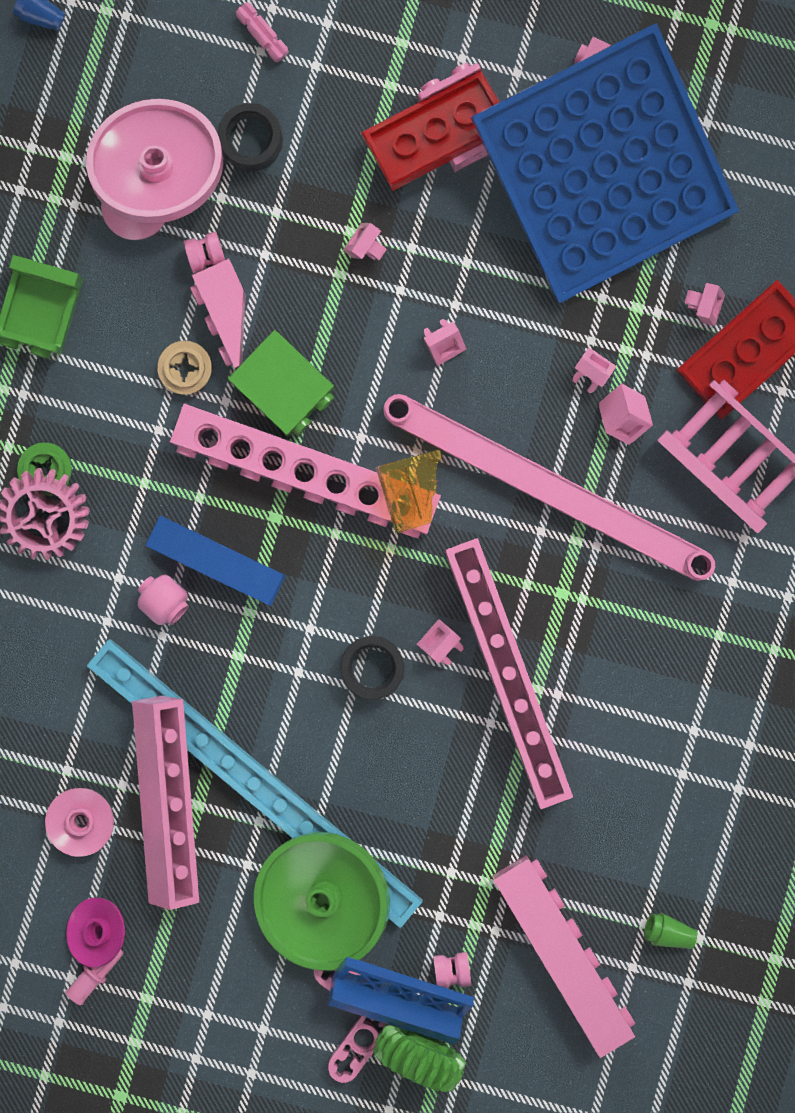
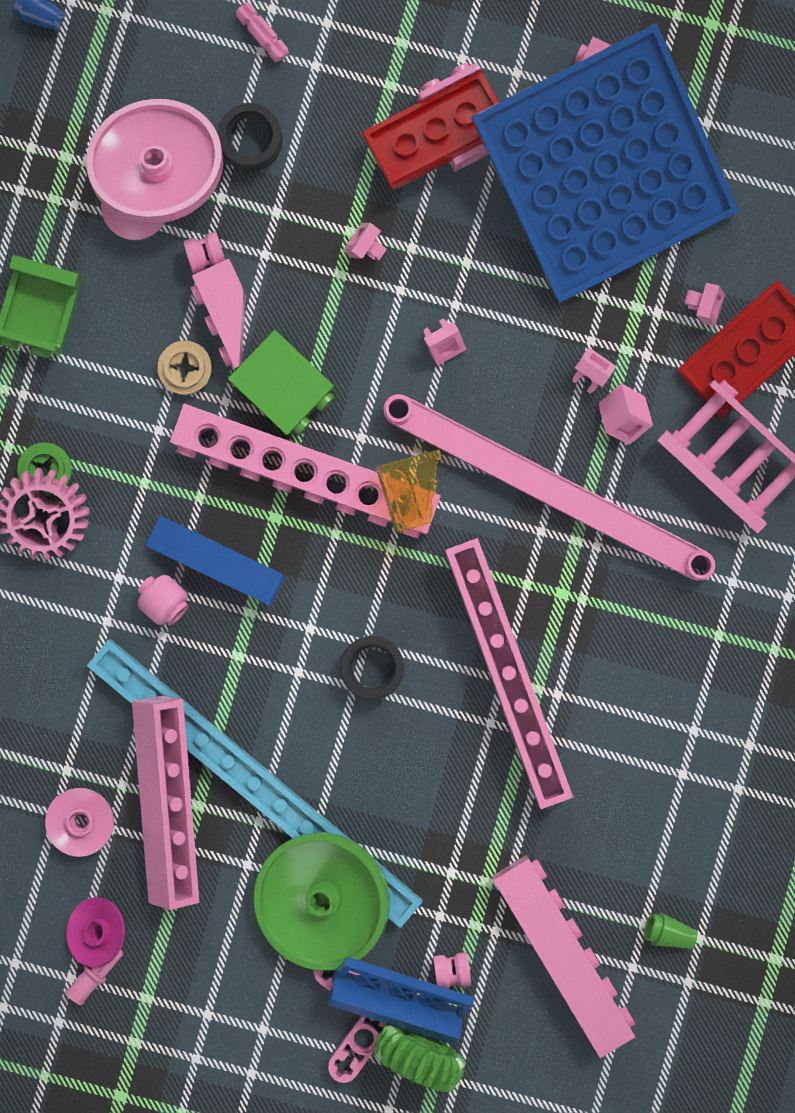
(439, 642): bright pink tile -> none

